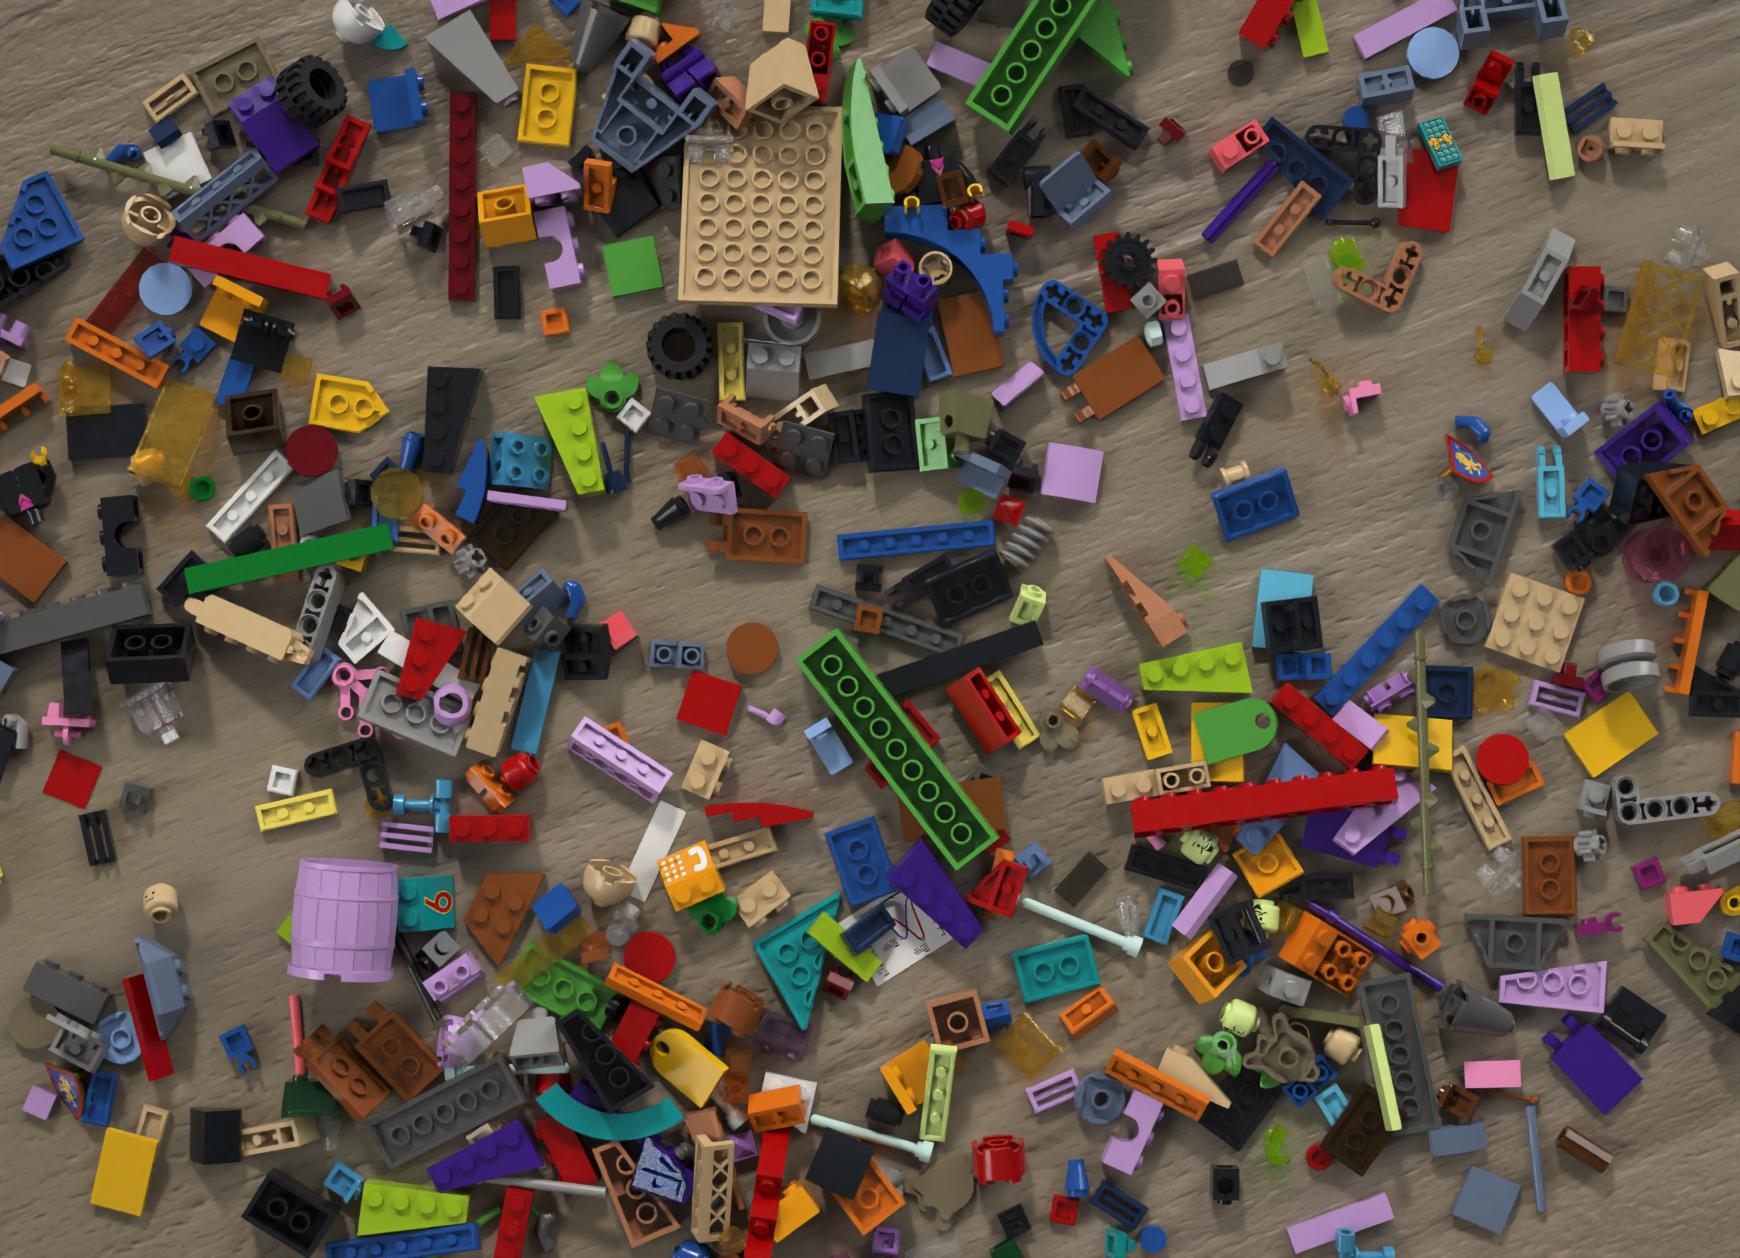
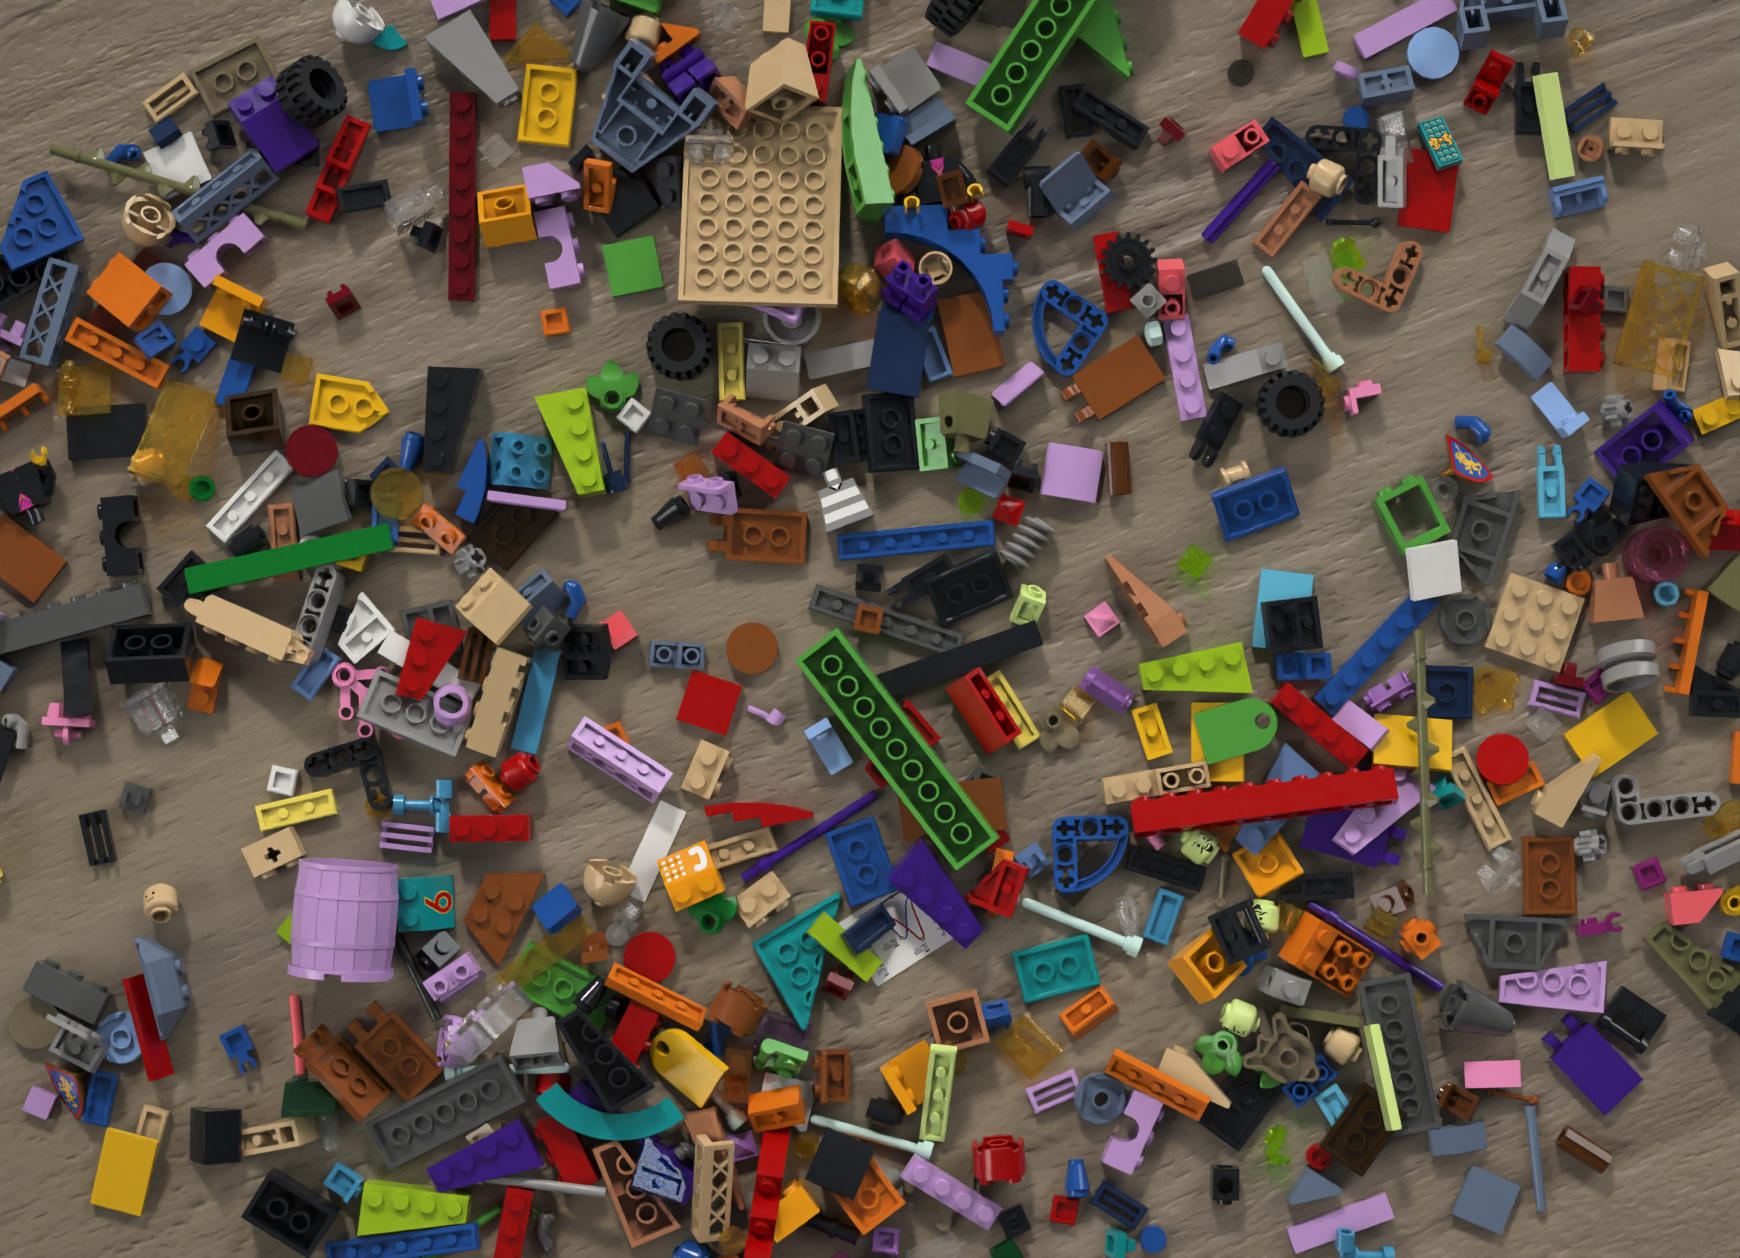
(62, 313): none -> sand blue fence
(72, 779): red sticker -> none
(129, 293): none -> orange panel
(205, 685): none -> orange slope
(249, 268): red tile -> none
(258, 853): none -> tan brick
(507, 292): black tile -> none
(590, 995): none -> black cone
(766, 863): none -> dark purple bar
(788, 1060): none -> bright green plate
(806, 1144): none -> clear yellow tile
(832, 1075): none -> dark orange bracket
(834, 1228): none -> black pin
(842, 502): none -> torso
(951, 1191): none -> lavender plate
(1070, 842): none -> blue beam
(1101, 619): none -> bright pink tile
(1118, 468): none -> reddish brown axle
(1204, 900): lavender tile -> none
(1215, 350): none -> blue arm
(1306, 387): none -> black tyre
(1311, 1186): none -> sand blue slope
(1327, 178): none -> tan head
(1330, 360): none -> light aqua piece
(1345, 70): none -> lavender tile
(1390, 525): none -> bright green window
(1433, 570): none -> white tile
(1448, 794): none -> teal tile
(1524, 351): none -> sand blue slope
(1555, 574): none -> blue hinge
(1561, 794): none -> tan slope
(1578, 197): none -> medium blue hinge
(1613, 597): none -> nougat torso

